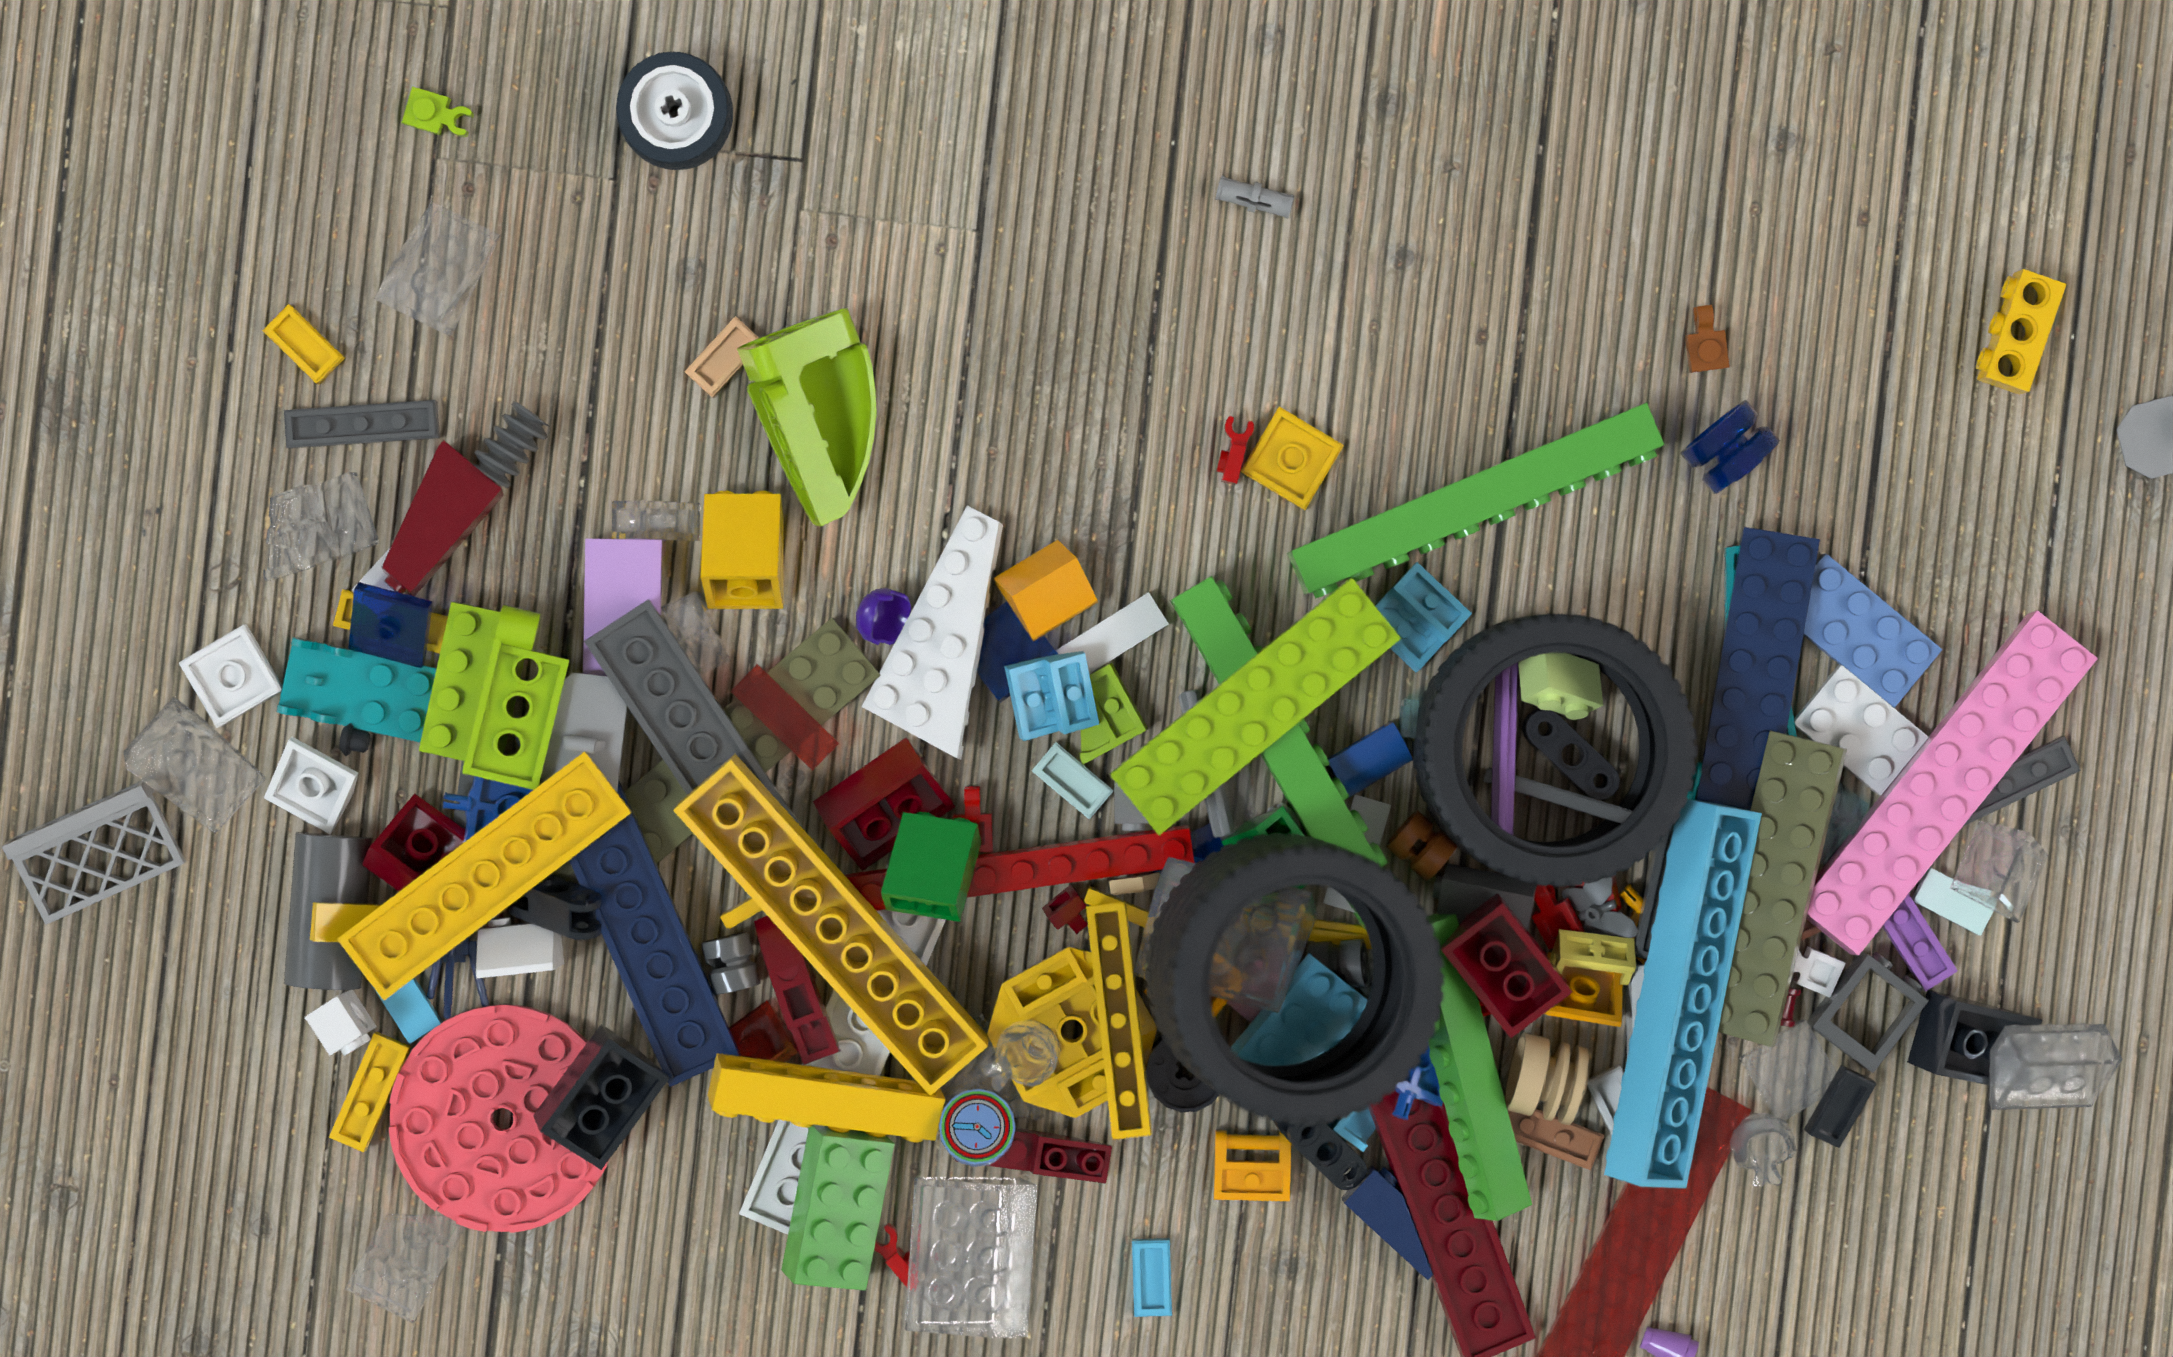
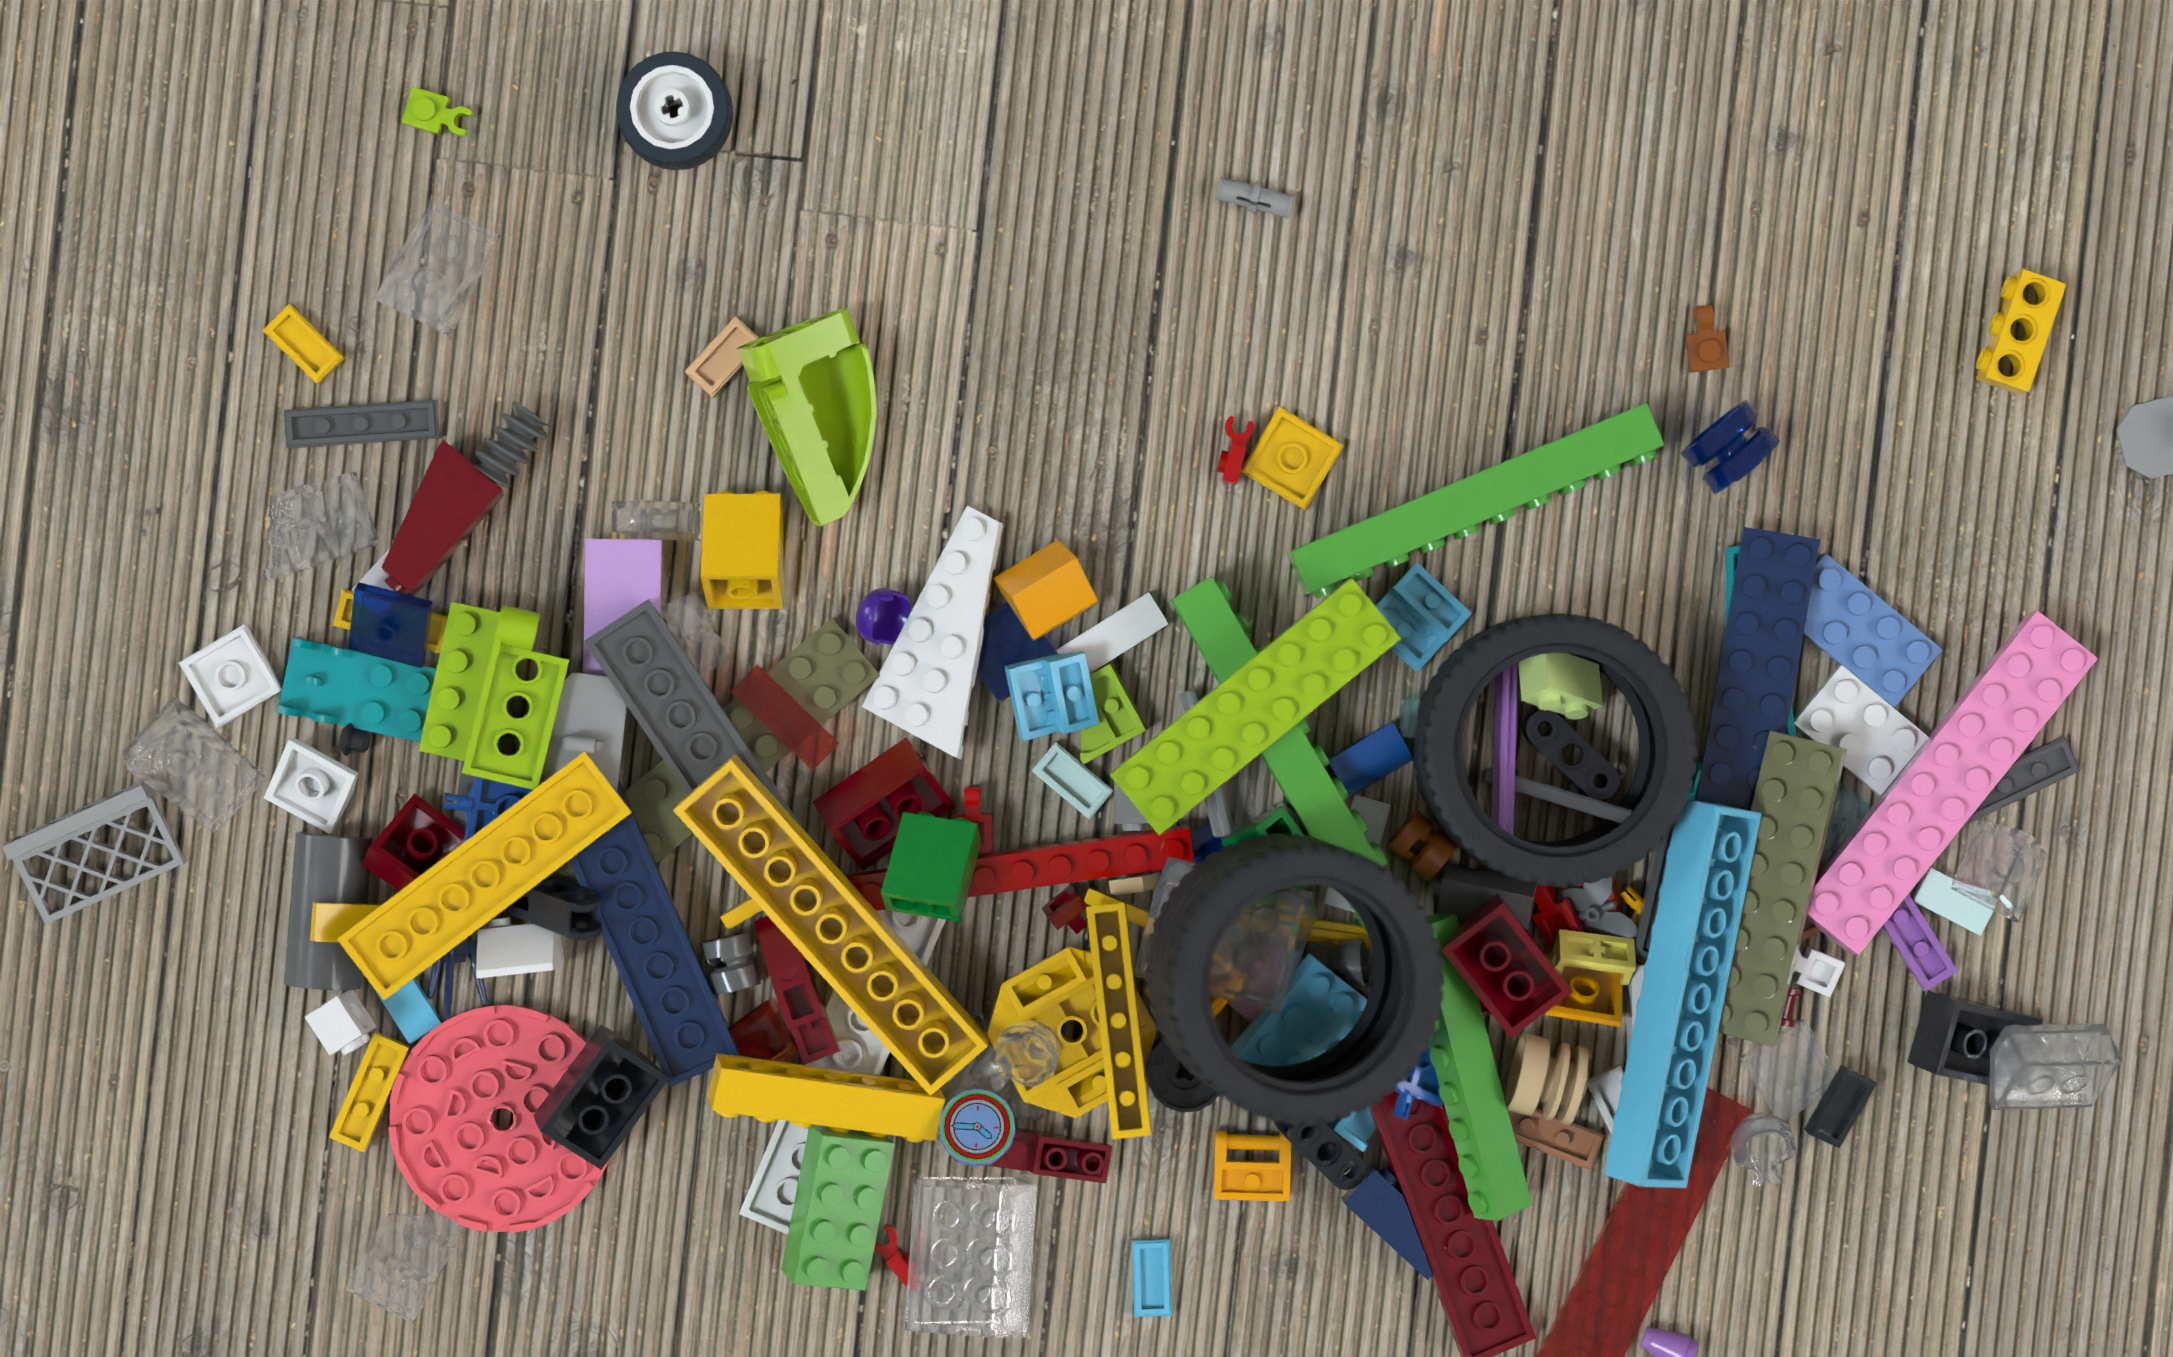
(1845, 985): dark grey window -> none

